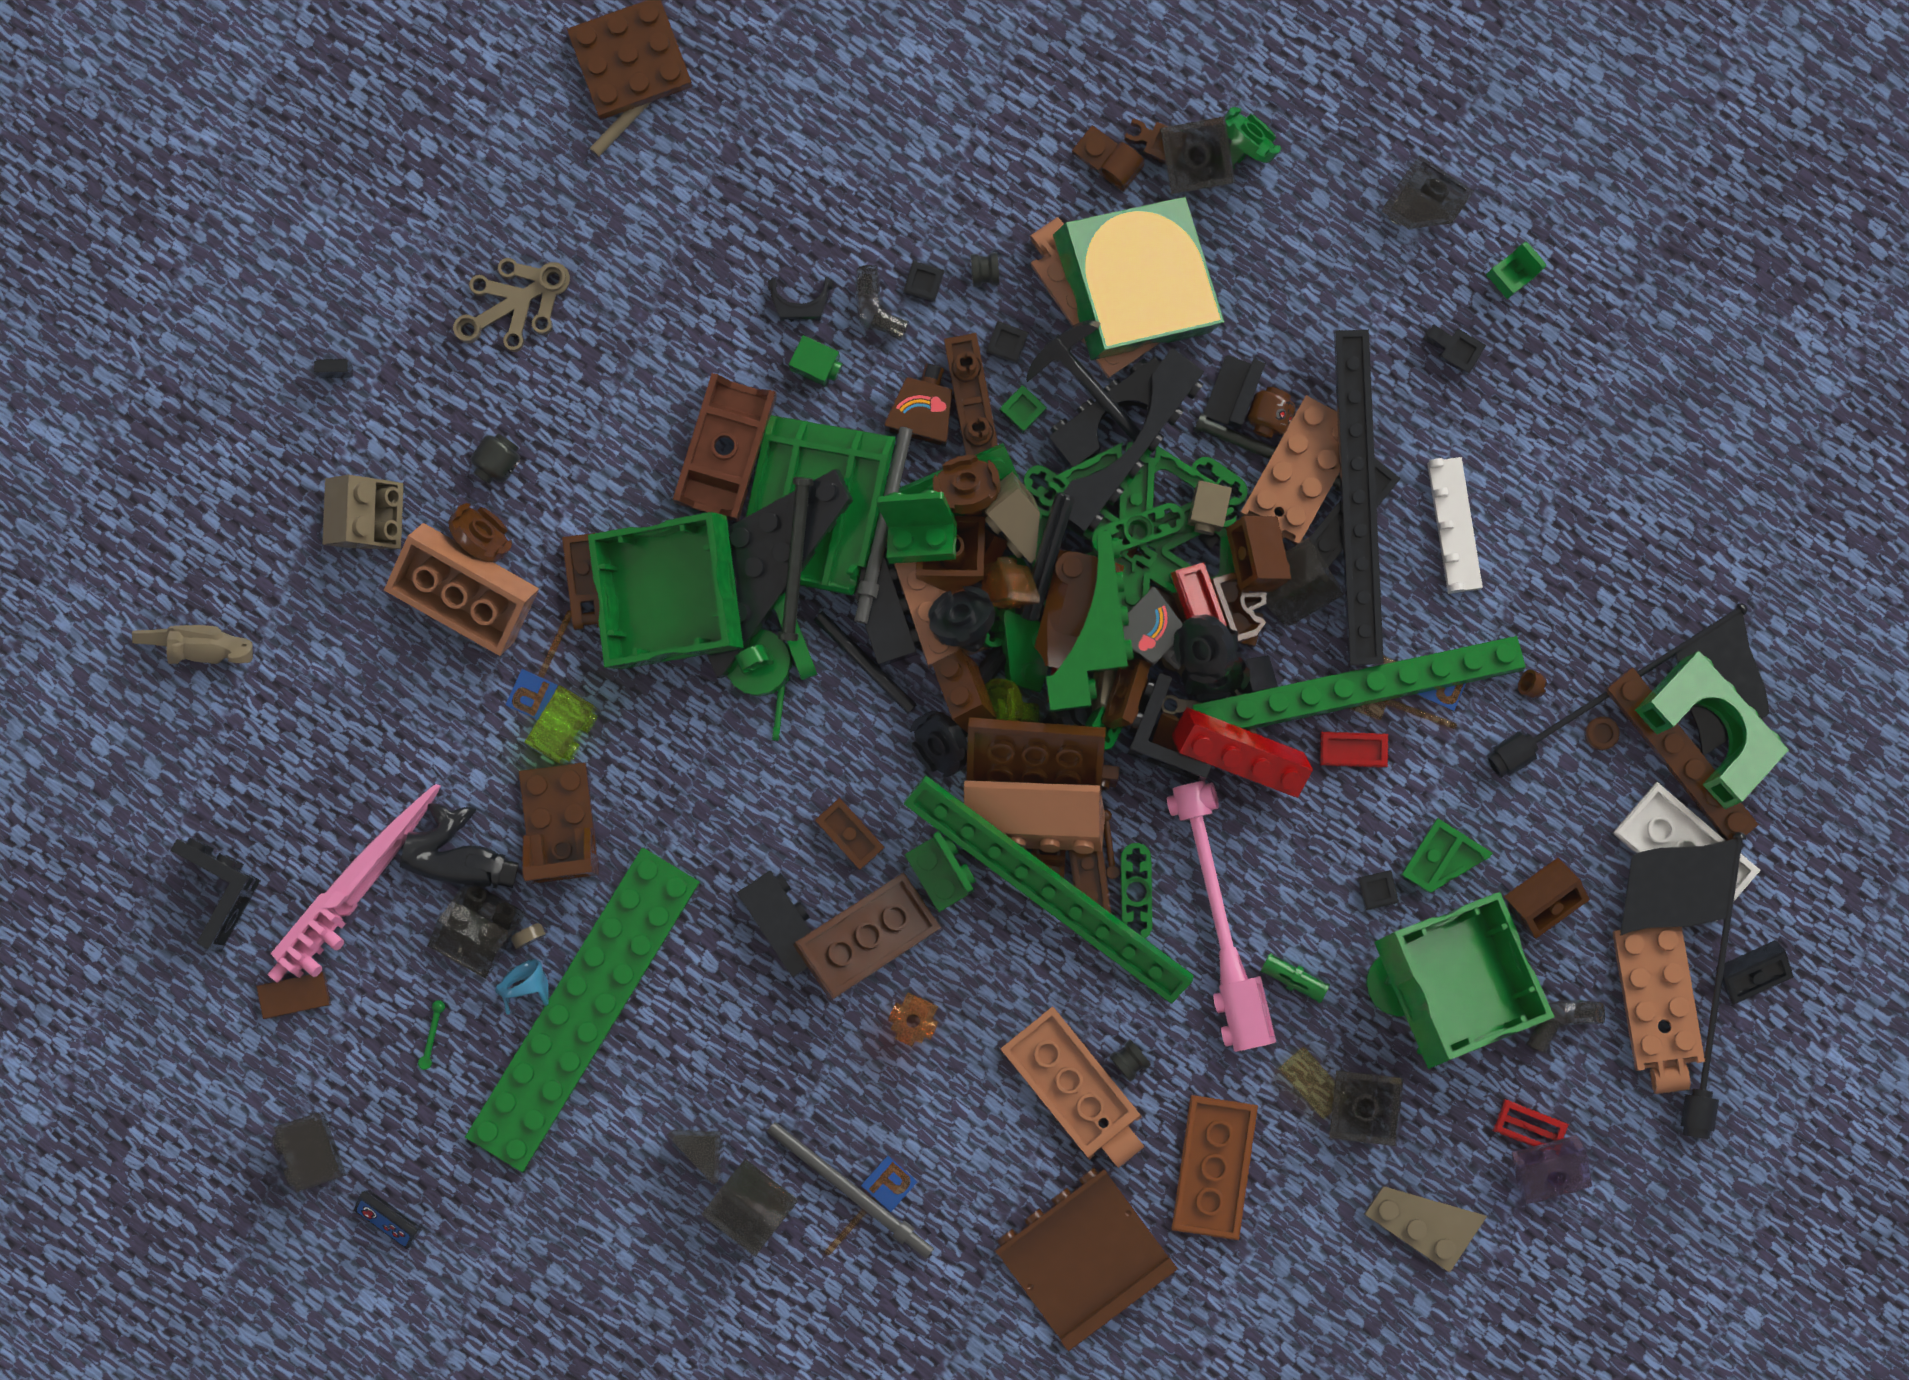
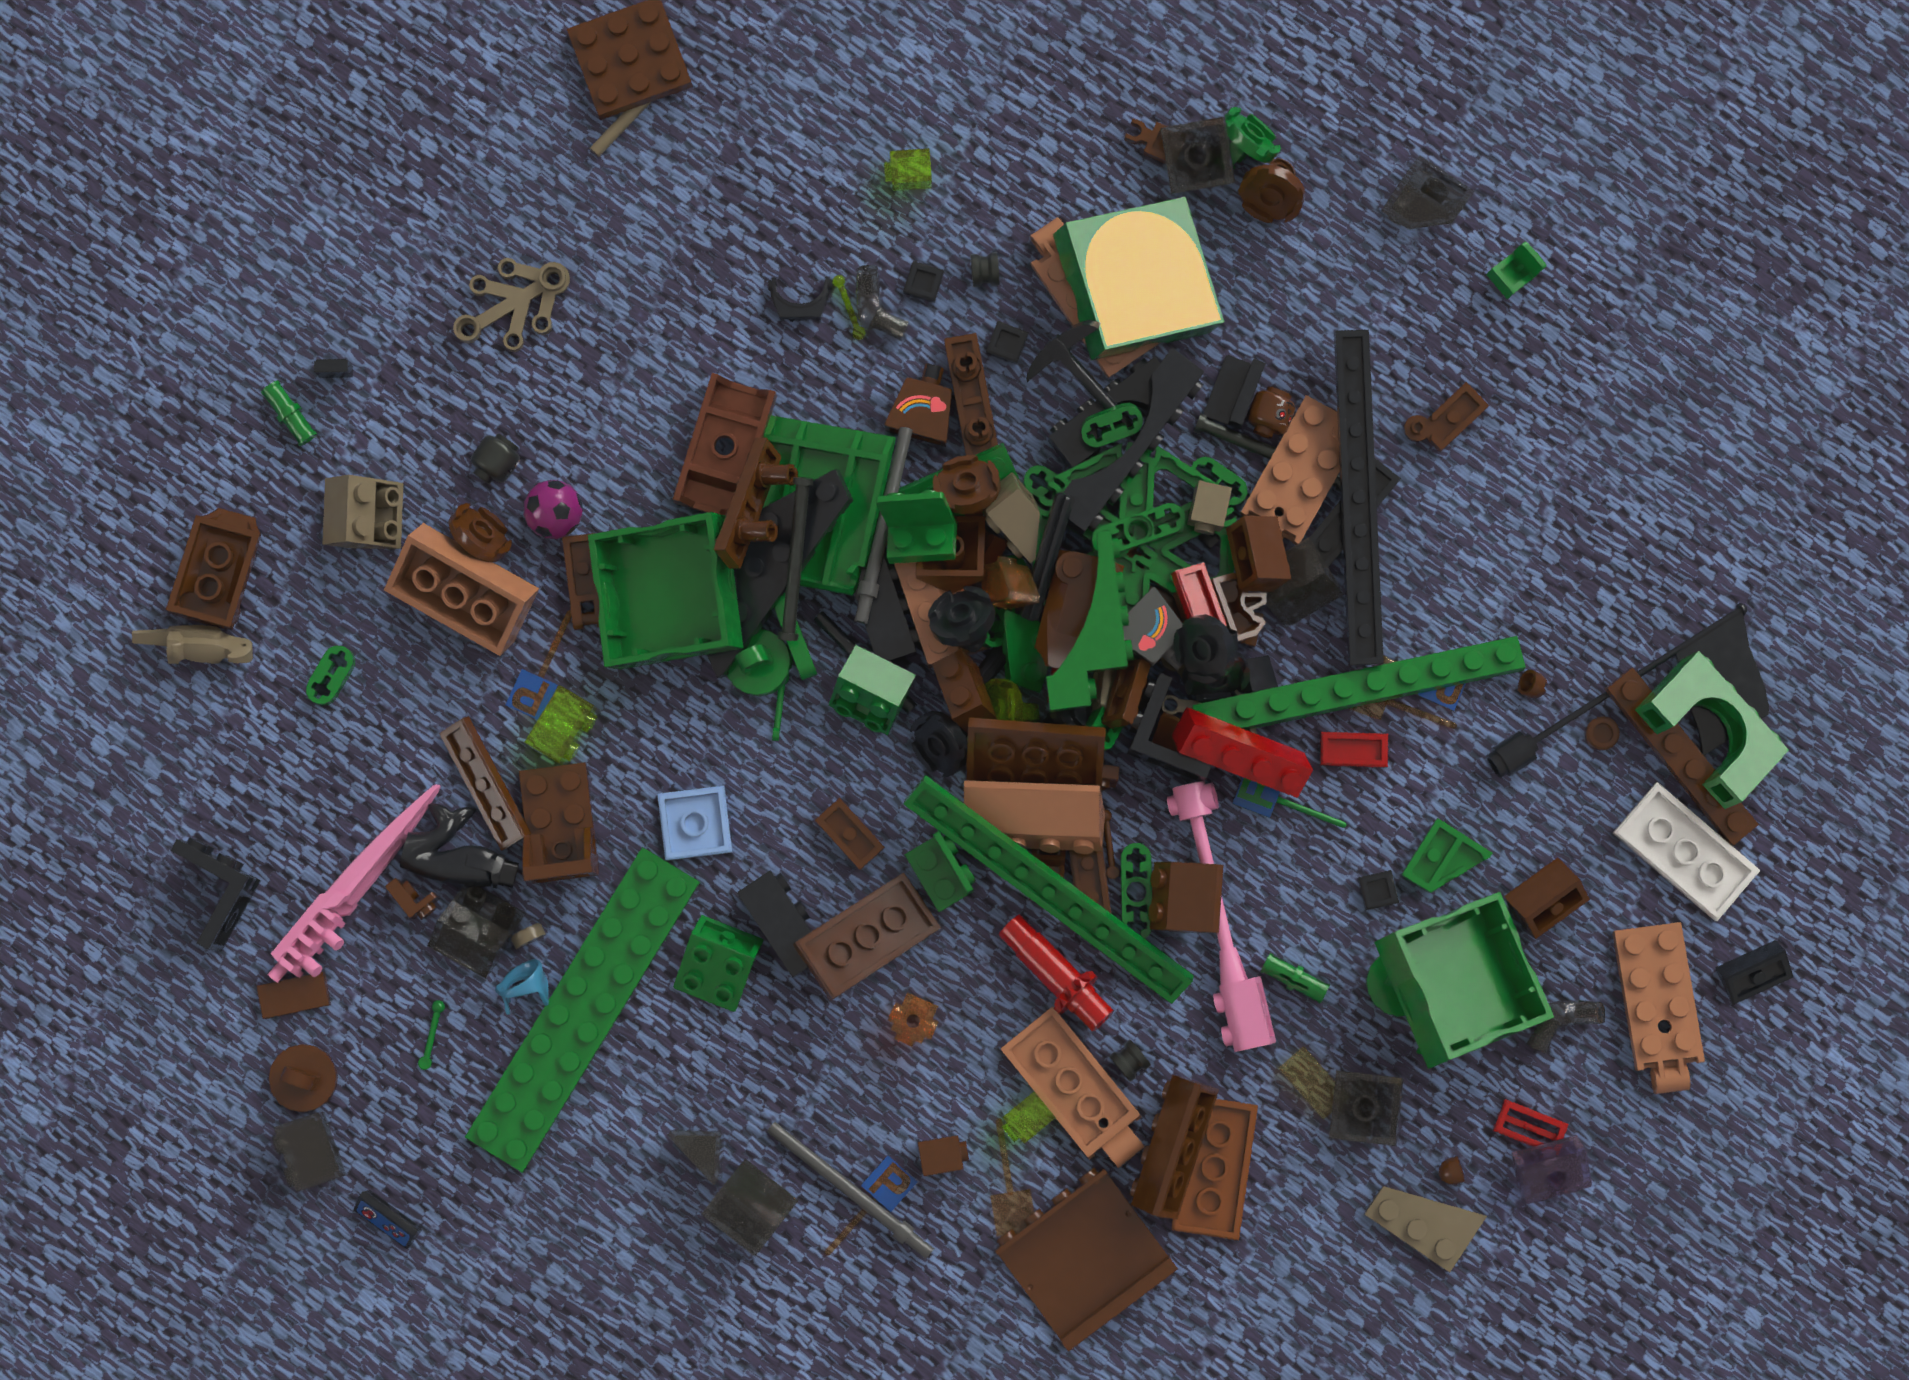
(215, 569): none -> reddish brown slope
(289, 413): none -> green pin
(303, 1078): none -> reddish brown tile
(324, 670): none -> green beam
(405, 896): none -> reddish brown bracket
(484, 783): none -> reddish brown tile
(553, 509): none -> magenta piece
(694, 823): none -> light blue tile
(717, 963): none -> green bracket
(742, 516): none -> reddish brown plate
(815, 361): green brick -> none
(858, 332): none -> clear neon green hinge
(871, 690): none -> slope
(909, 169): none -> clear neon green brick
(942, 1155): none -> reddish brown brick
(1009, 1207): none -> clear orange piece
(1023, 409): green plate -> none
(1027, 1118): none -> clear neon green brick
(1071, 988): none -> red gear
(1108, 417): none -> green beam
(1111, 160): reddish brown plate -> none
(1174, 1147): none -> reddish brown slope
(1186, 897): none -> reddish brown slope
(1263, 799): none -> piece
(1272, 192): none -> reddish brown tile
(1448, 419): none -> reddish brown hinge
(1451, 1171): none -> reddish brown hinge
(1454, 525): white hinge -> none
(1458, 350): black plate -> none
(1683, 891): black flag -> none

